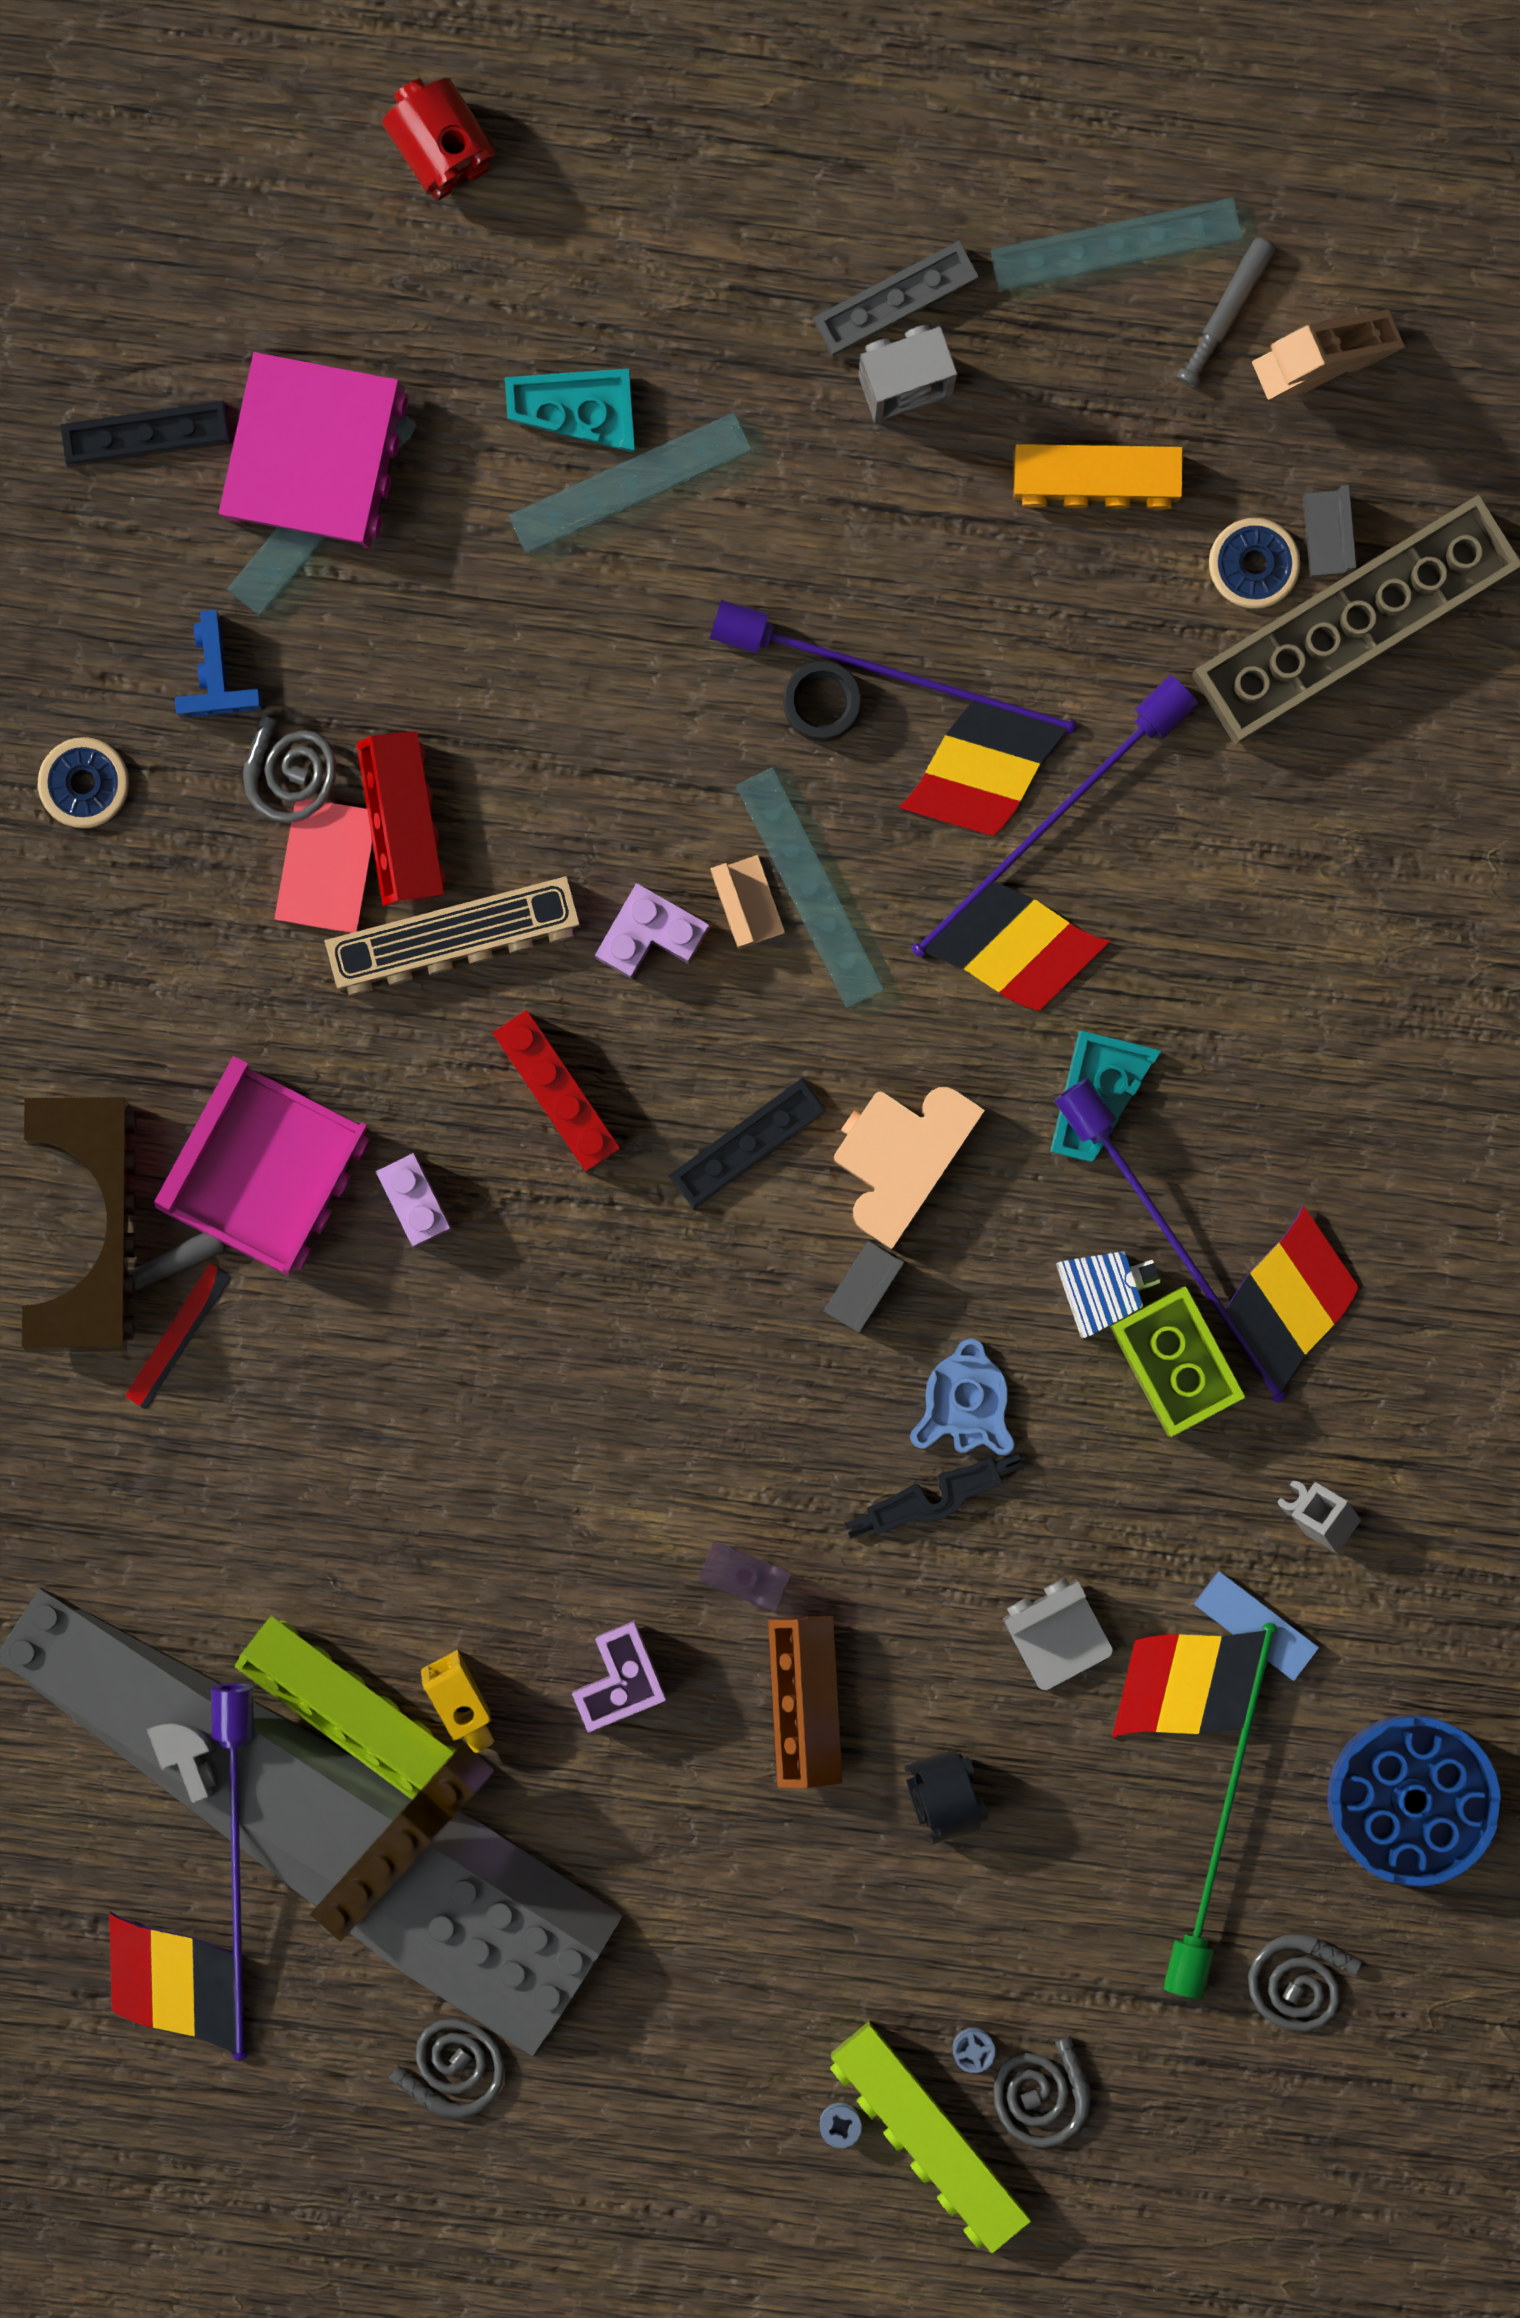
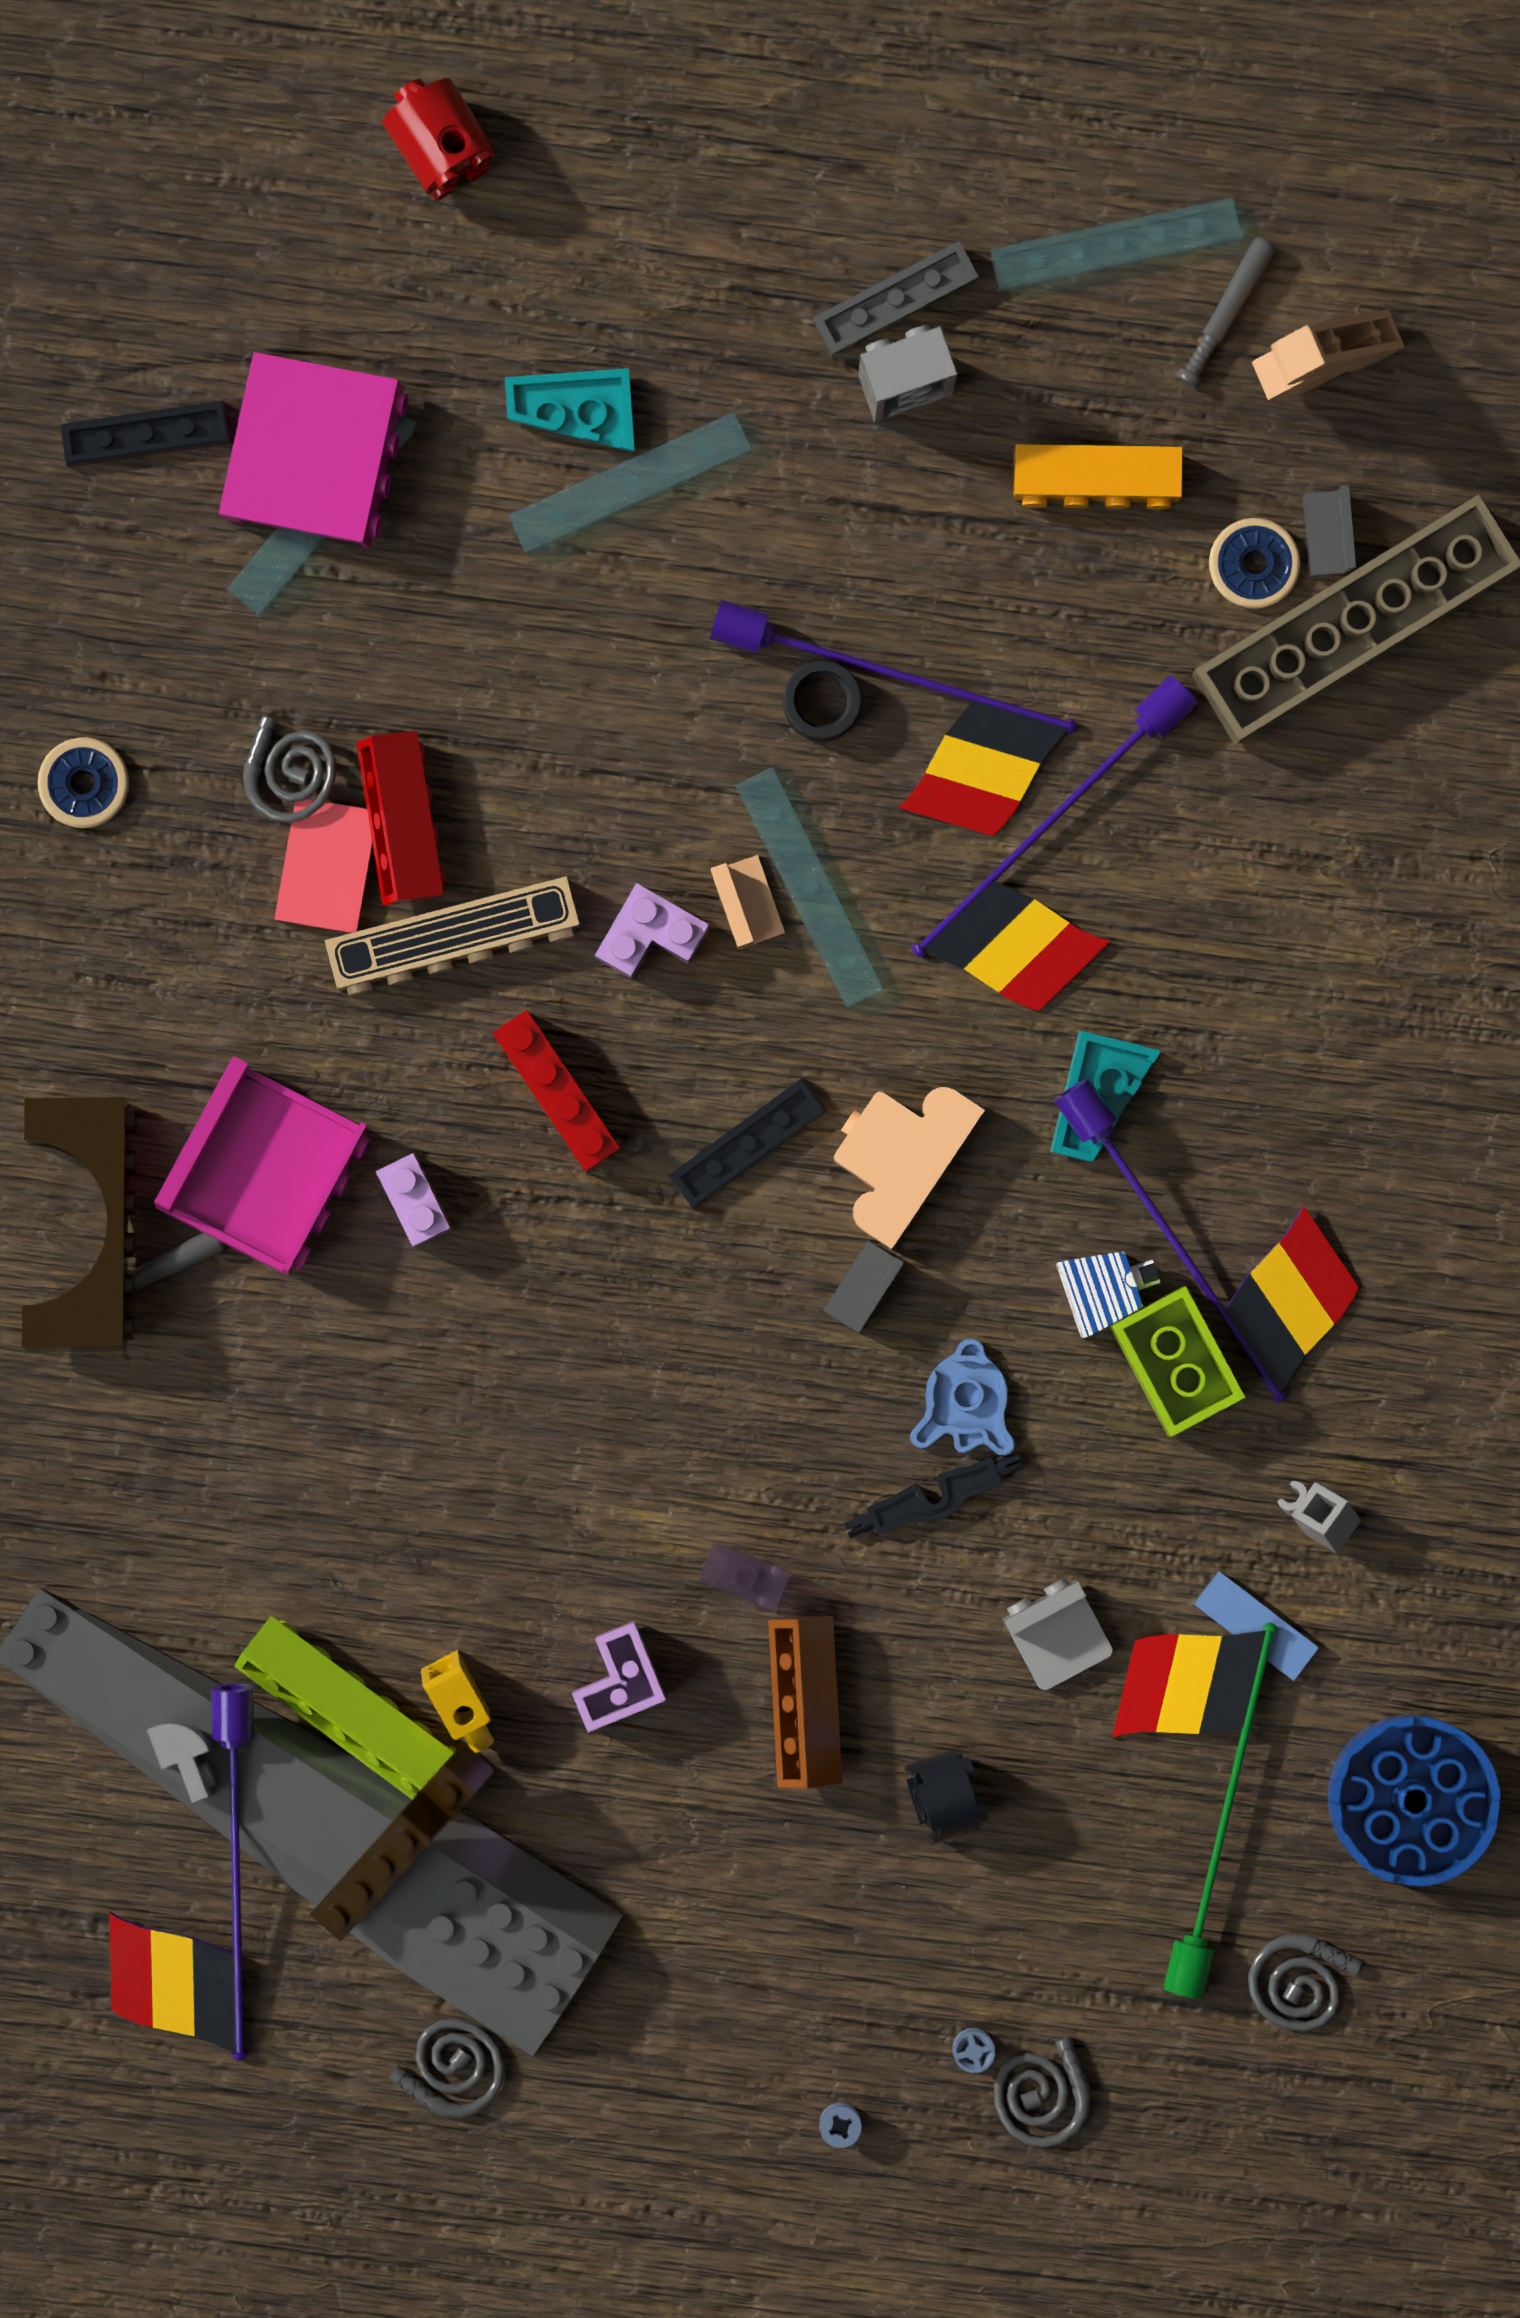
(177, 1336): red sticker -> none
(213, 677): blue bracket -> none
(929, 2137): lime brick -> none

